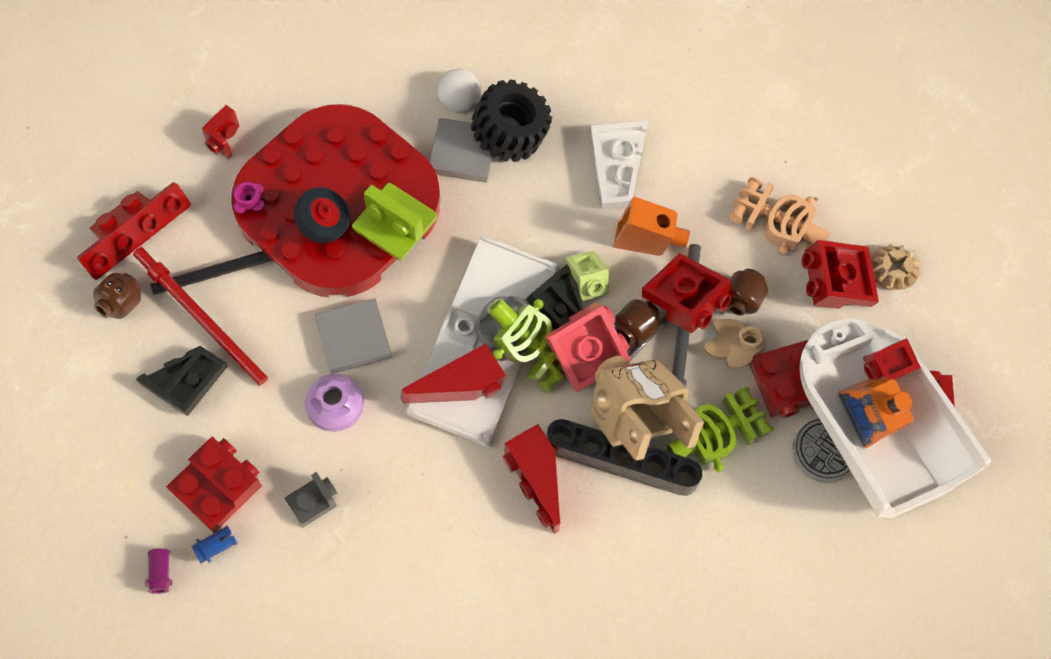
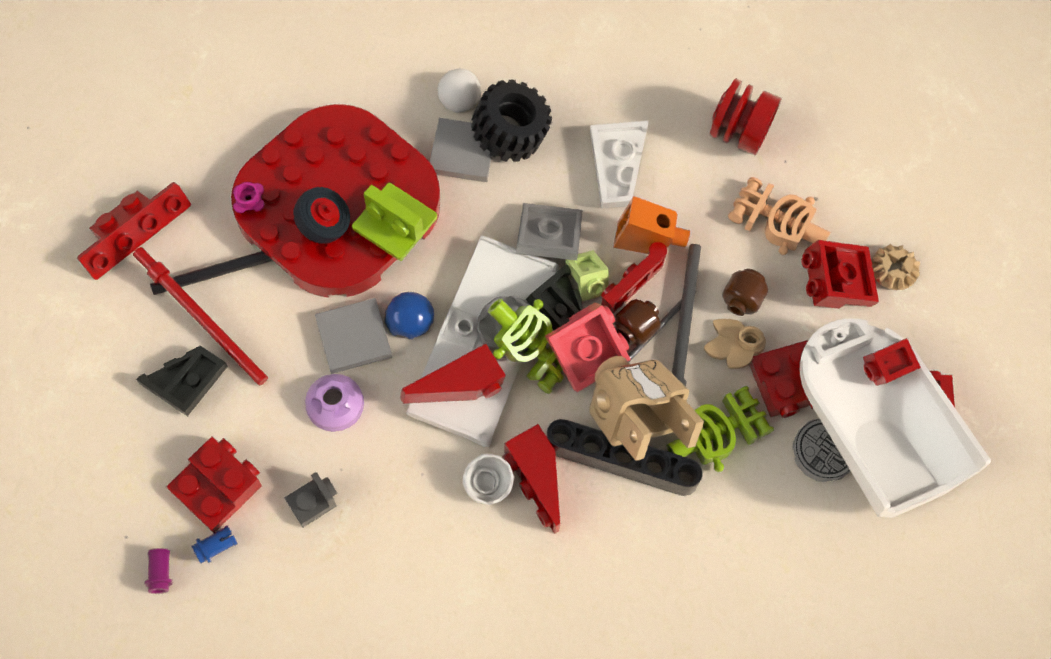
(117, 295): reddish brown head -> none
(219, 129): red bracket -> none
(409, 315): none -> blue hair
(488, 479): none -> white hair
(549, 231): none -> light grey tile
(635, 278): none -> red plate
(688, 292): red plate -> none
(744, 116): none -> red wheel
(877, 409): orange torso -> none

